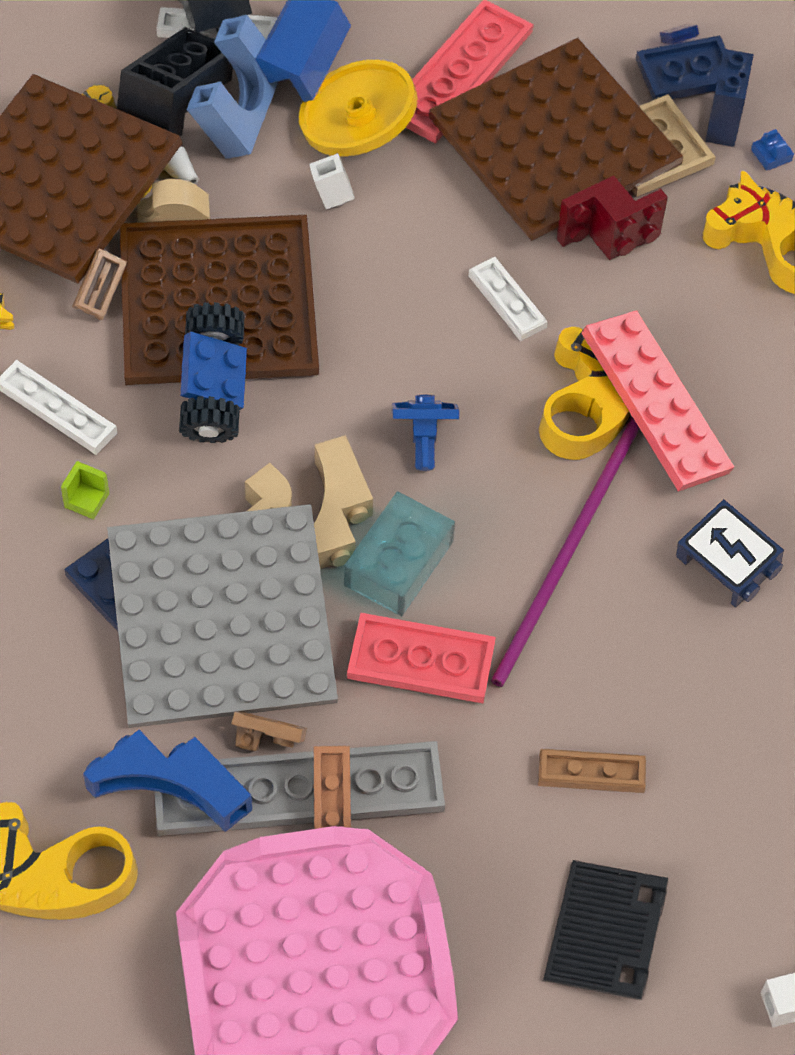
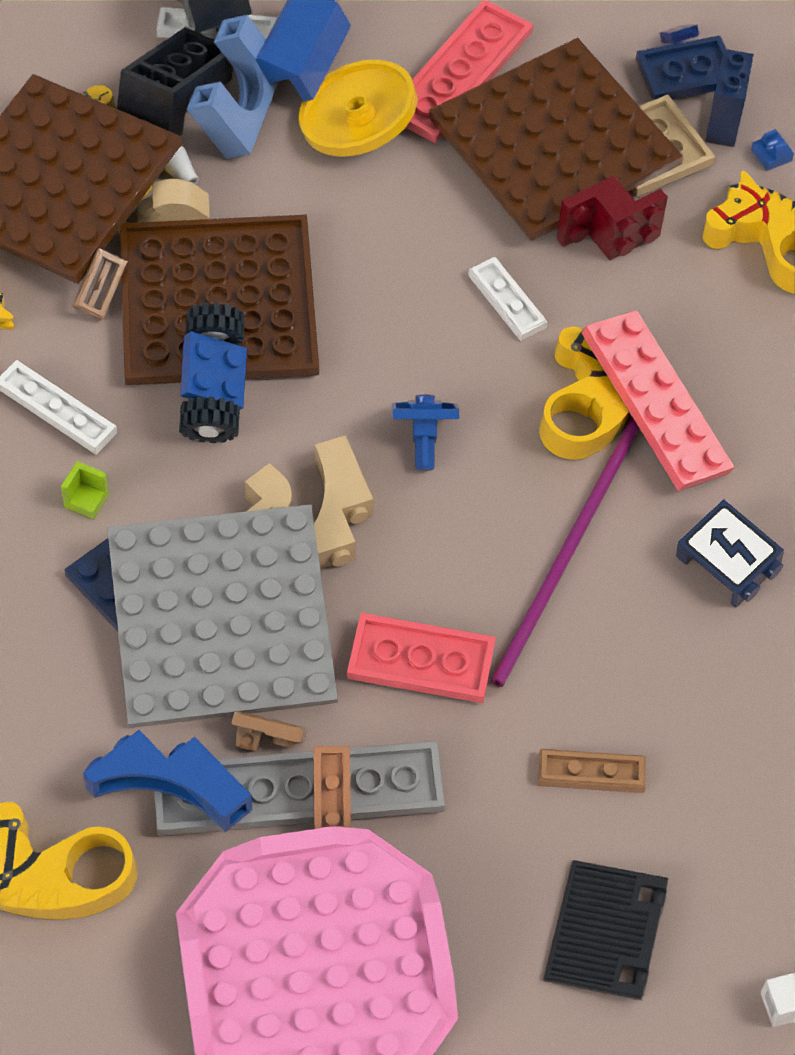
(332, 181): white brick -> none
(399, 553): clear light blue brick -> none

